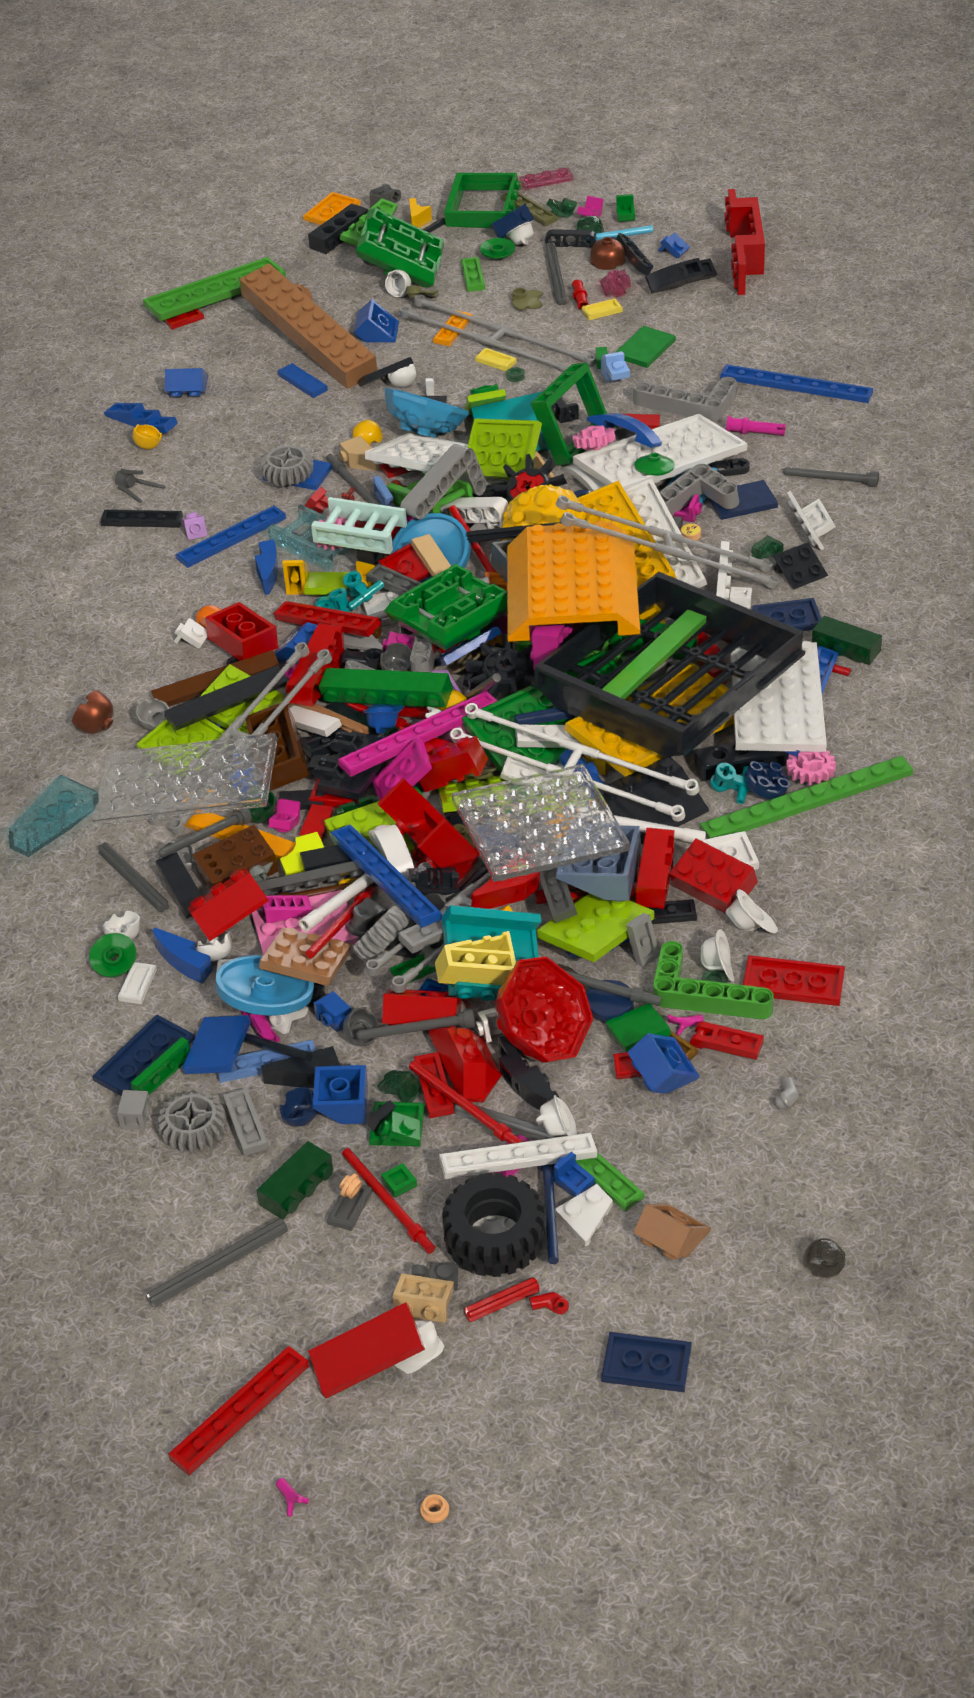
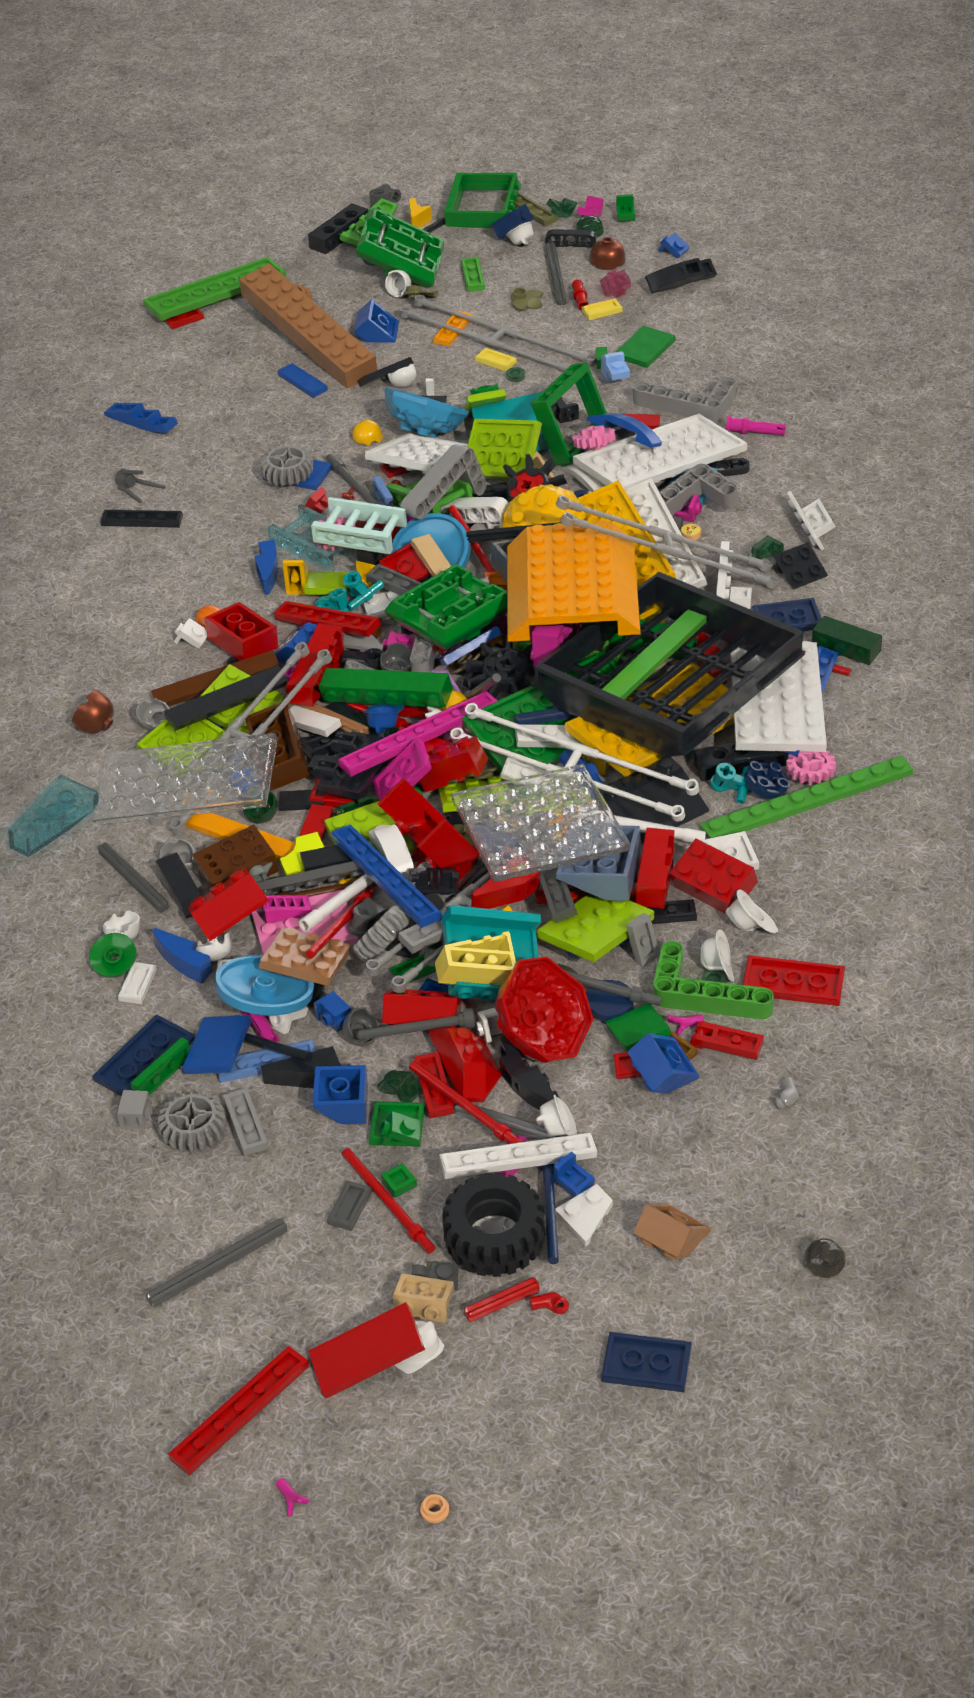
(146, 436): yellow hair -> none
(185, 381): blue slope -> none
(194, 525): lavender bracket -> none
(230, 536): blue tile -> none
(238, 817): dark grey piece -> none
(287, 815): dark pink bracket -> none
(295, 1180): dark green brick -> none
(298, 1102): dark blue hair -> none
(329, 207): light orange tile -> none
(350, 1186): light nougat plate -> none
(353, 454): tan slope -> none
(381, 1114): black tile -> none
(497, 248): green dish -> none
(546, 178): clear pink plate -> none
(612, 1182): bright green tile -> none
(633, 231): medium azure bar -> none
(634, 254): black beam -> none
(654, 464): green dish -> none
(748, 250): red bracket -> none
(752, 499): dark blue tile -> none
(798, 383): blue tile -> none
(870, 478): dark grey piece -> none

